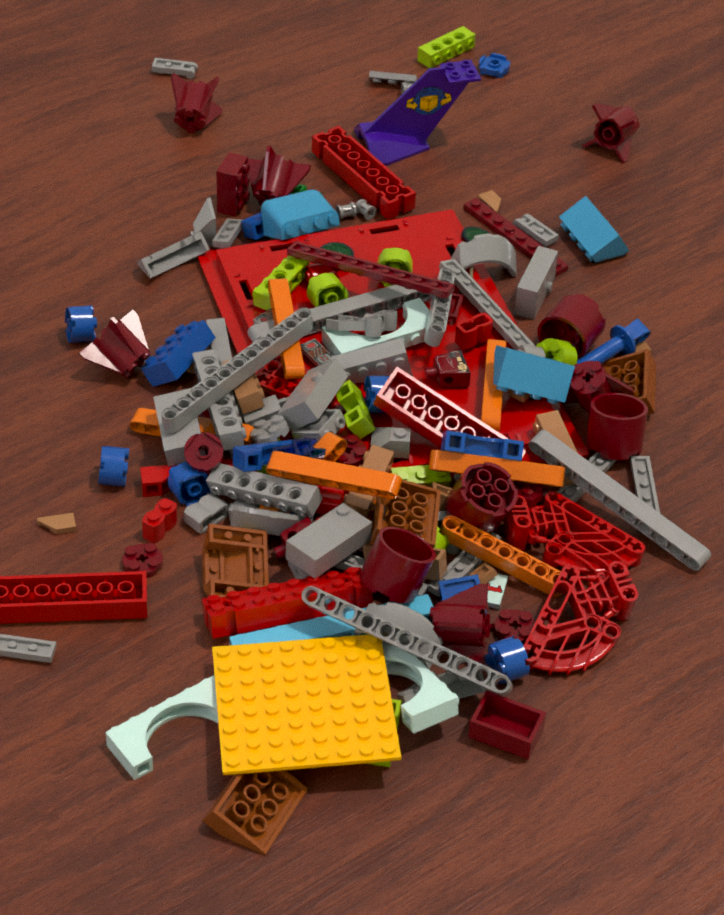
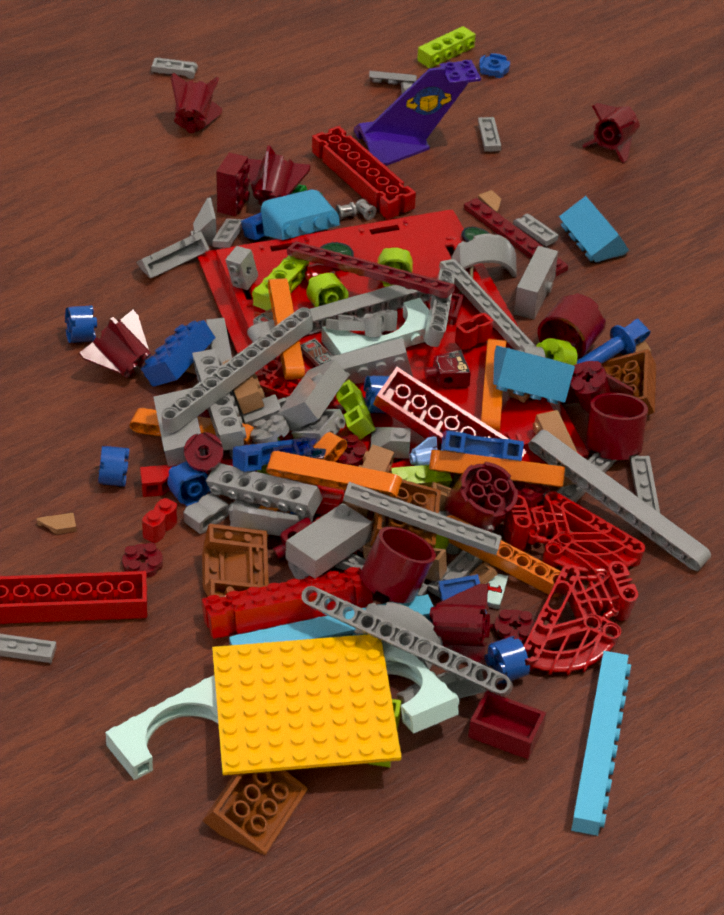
(241, 267): none -> light grey brick
(421, 454): none -> light blue brick
(422, 518): none -> light grey plate
(489, 134): none -> light grey plate
(600, 744): none -> medium azure brick

